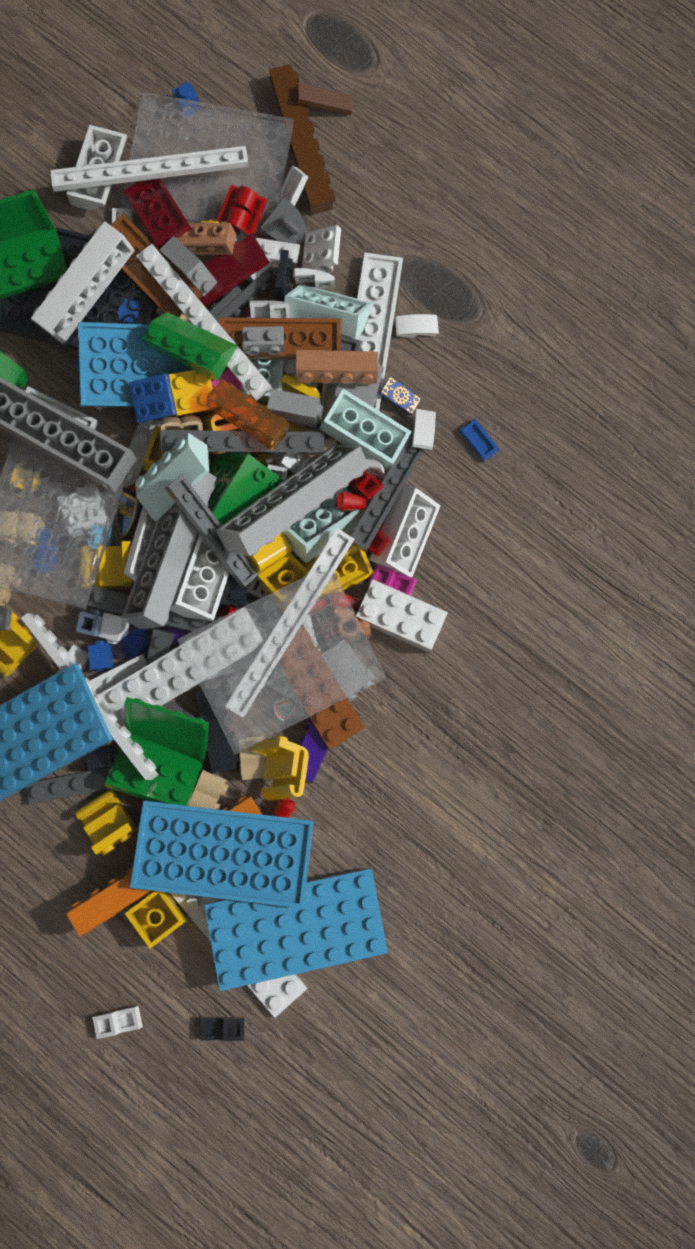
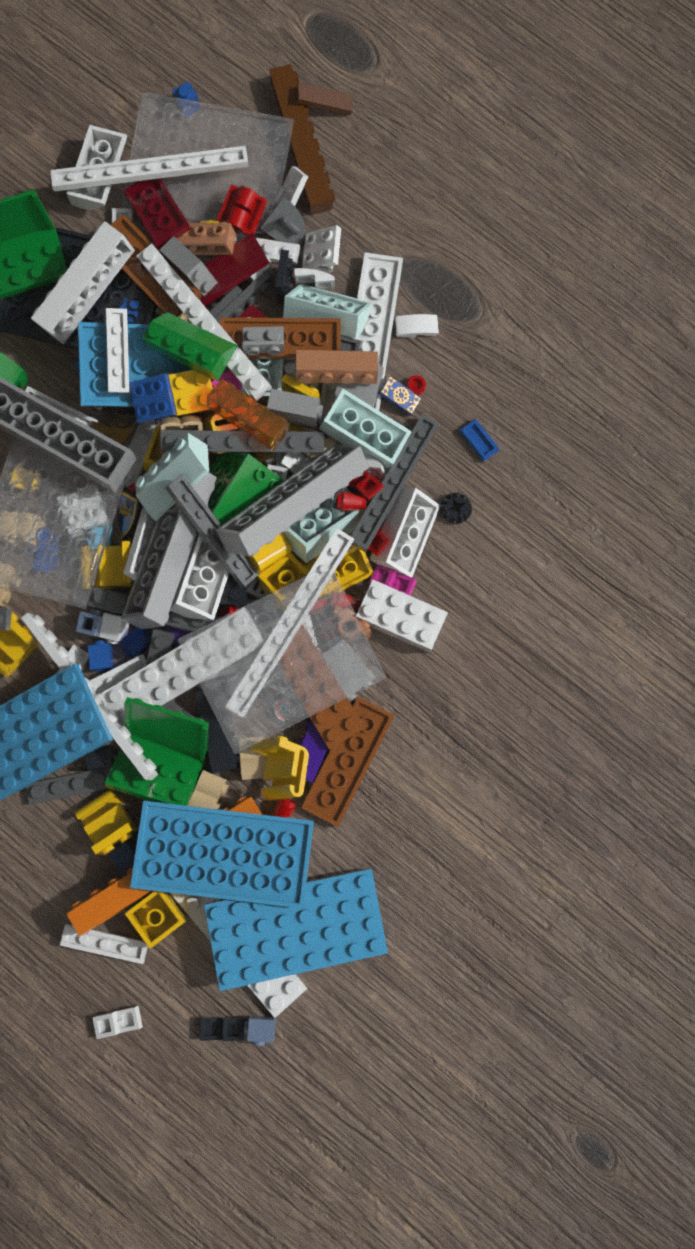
(105, 944): none -> white plate
(117, 350): none -> white plate
(122, 429): none -> dark brown brick
(123, 856): none -> dark blue brick
(260, 1029): none -> sand blue brick
(269, 309): white slope -> none
(347, 765): none -> dark orange plate
(416, 384): none -> red tile
(424, 429): white slope -> none
(452, 515): none -> black gear

